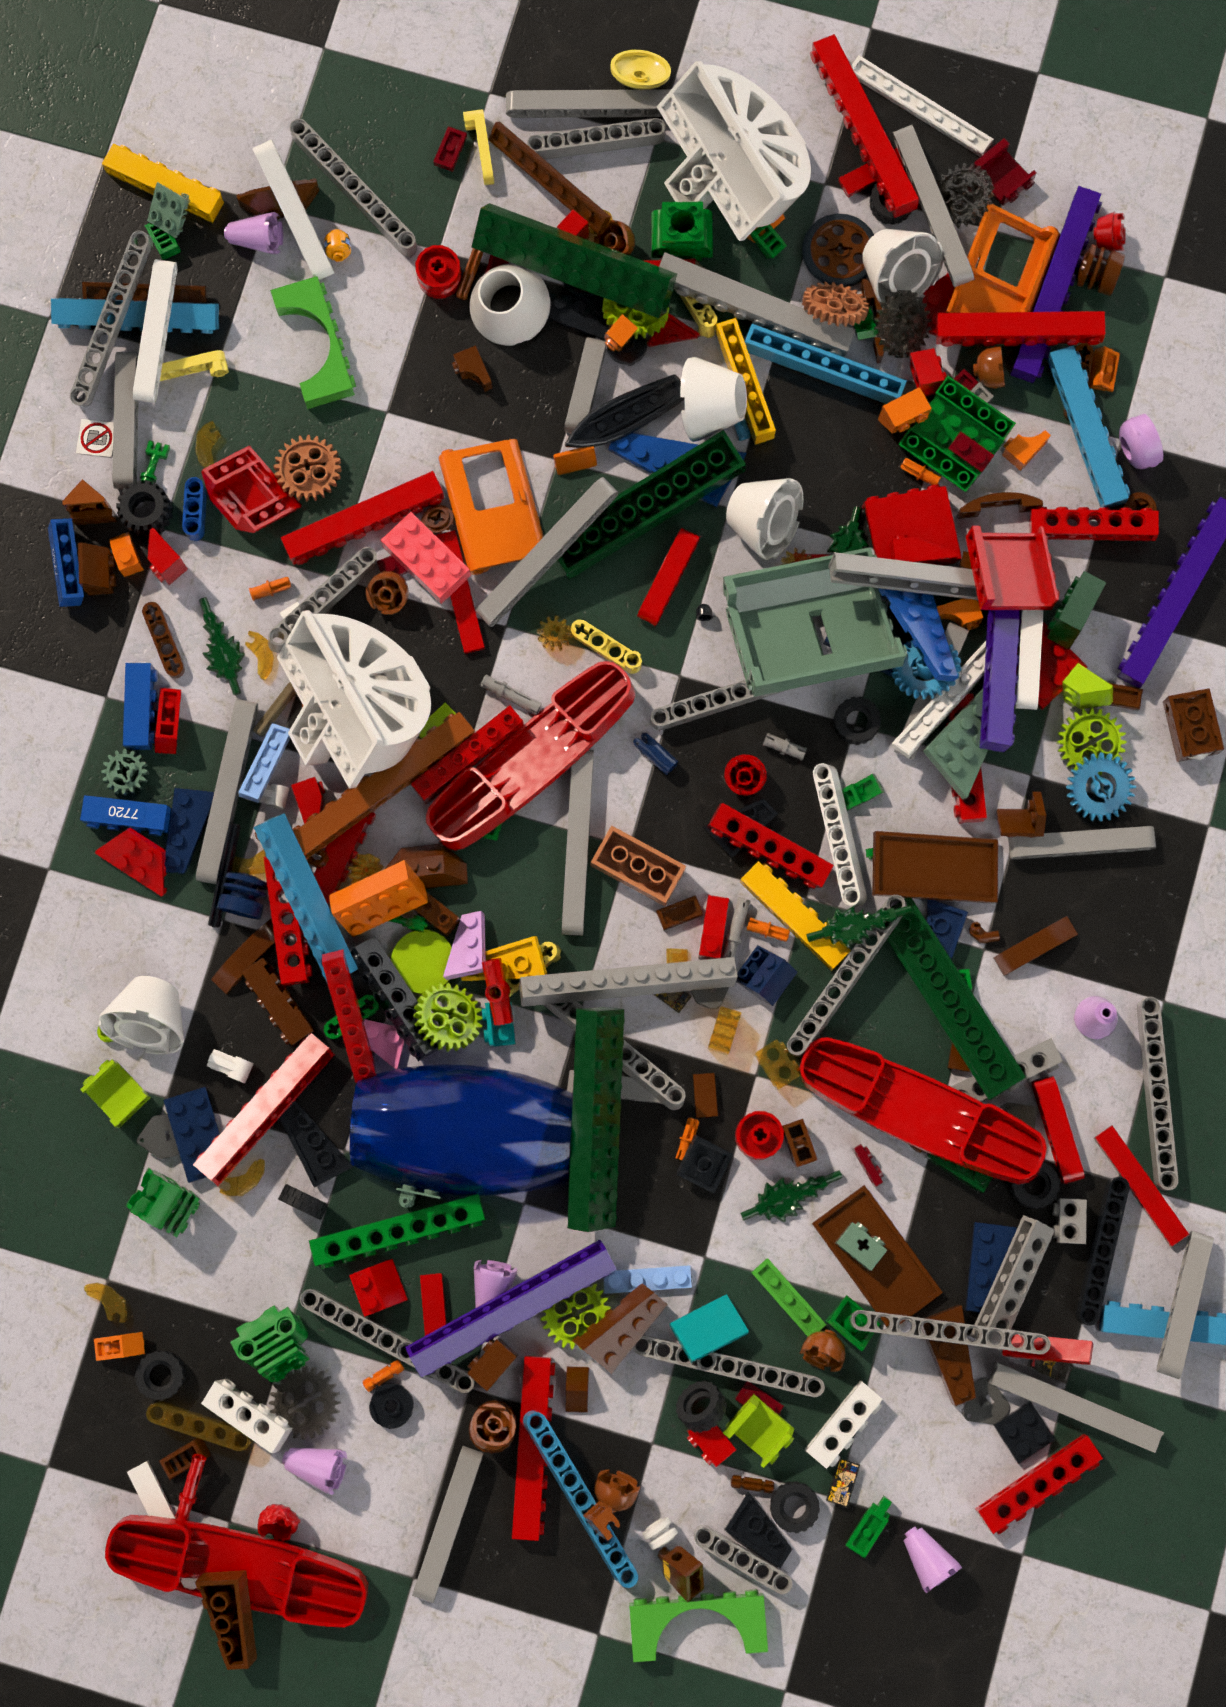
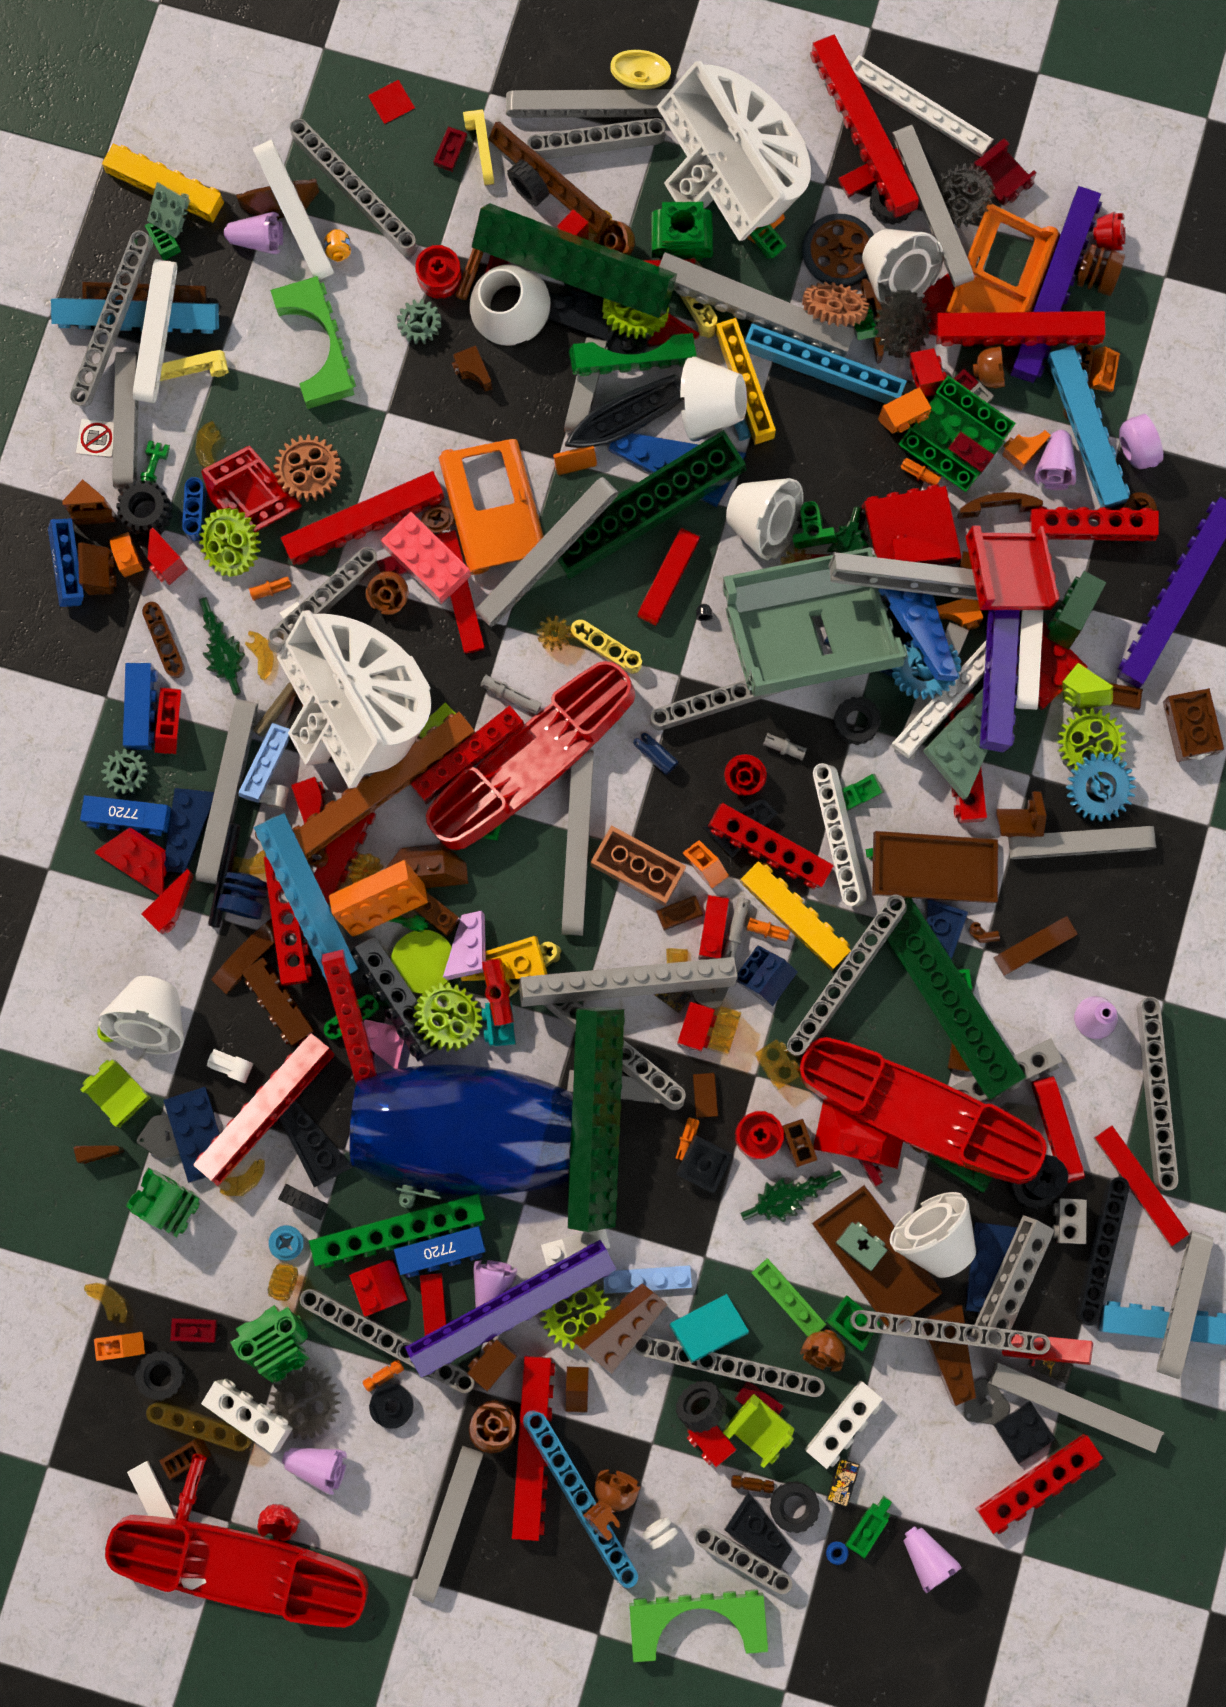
(87, 1154): none -> reddish brown slope
(168, 906): none -> red slope
(193, 1330): none -> dark red plate
(229, 542): none -> lime gear
(229, 1608): reddish brown wedge -> none
(275, 1242): none -> dark azure gear
(282, 1282): none -> clear yellow gear
(391, 101): none -> red sticker
(413, 328): none -> sand green gear
(440, 1250): none -> blue brick
(528, 183): none -> black tyre
(563, 1248): none -> white slope
(591, 358): none -> green arch
(619, 333): orange slope -> none
(682, 1571): reddish brown torso -> none
(696, 1027): none -> red brick
(706, 864): none -> orange slope
(811, 523): none -> green tile
(840, 1559): none -> blue plate
(851, 926): dark green piece -> none
(853, 1138): none -> red slope
(937, 1235): none -> white cone
(1057, 463): none -> lavender cone
(1057, 1183): none -> black plate

